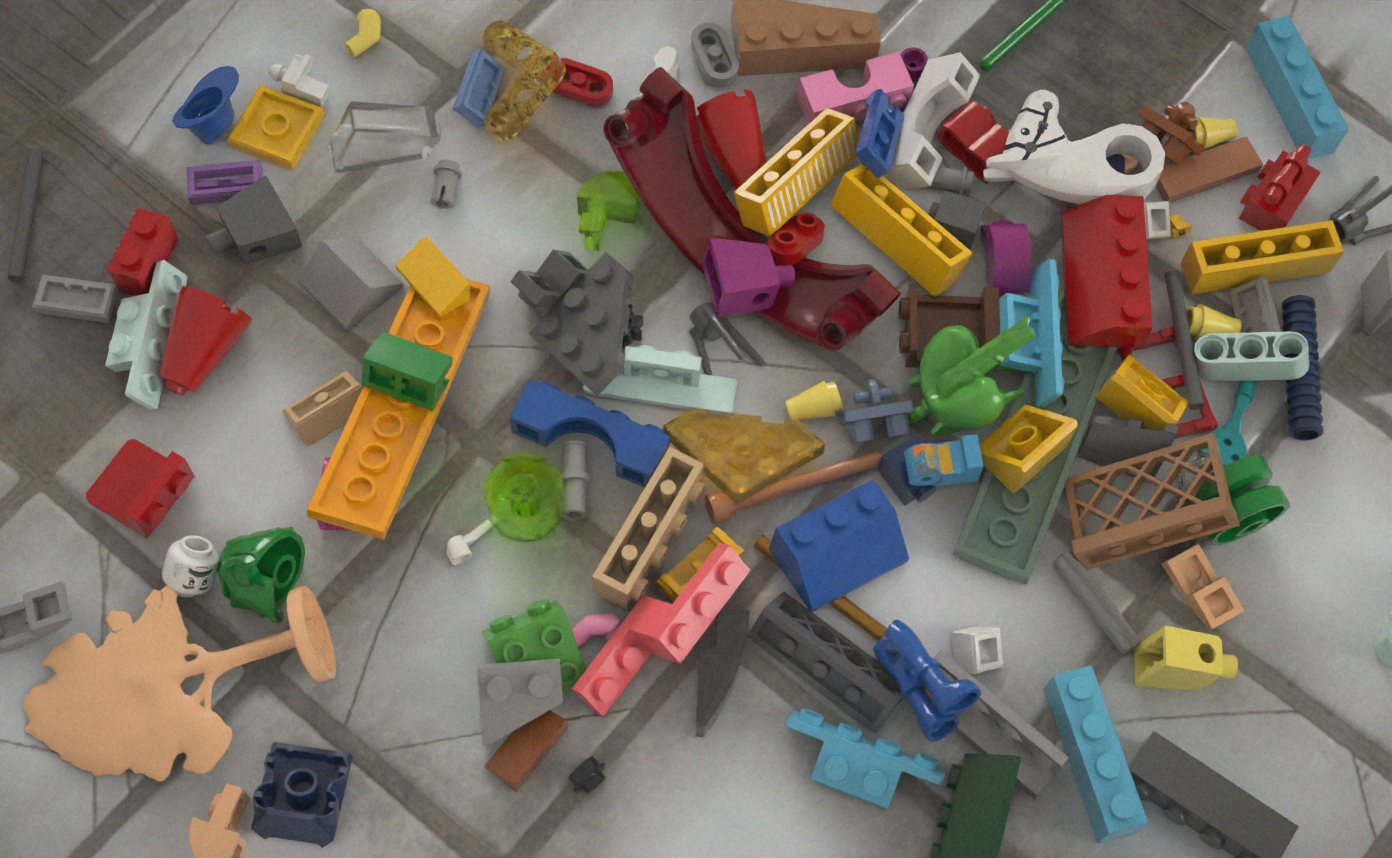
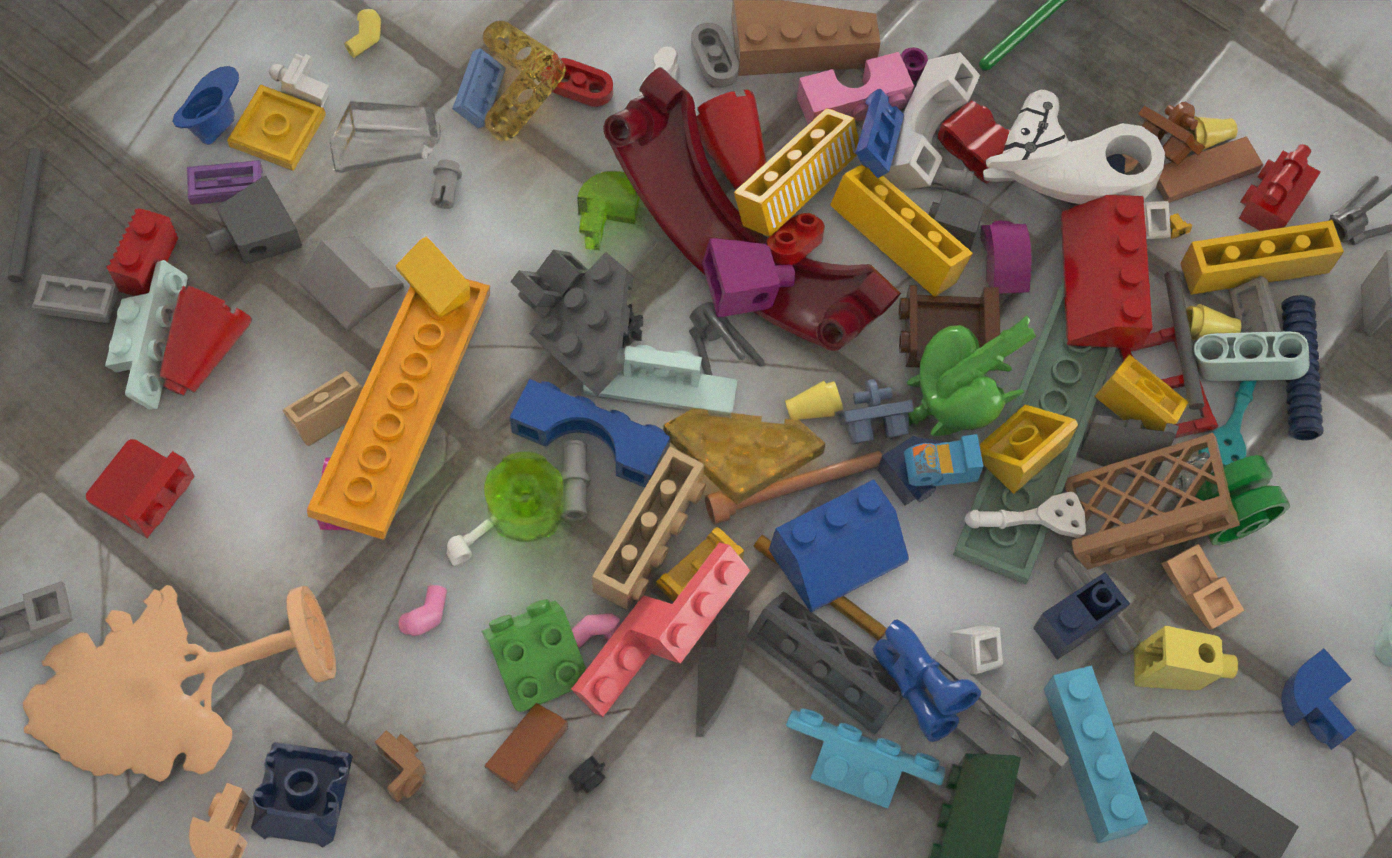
(190, 566): white head -> none
(261, 570): green head -> none
(402, 756): none -> medium nougat bracket
(406, 370): green hinge -> none
(427, 616): none -> bright pink arm
(516, 694): light grey wing -> none
(1042, 515): none -> white piece
(1044, 352): medium azure bracket -> none
(1080, 615): none -> dark blue slope
(1296, 86): medium azure brick -> none
(1308, 695): none -> blue brick

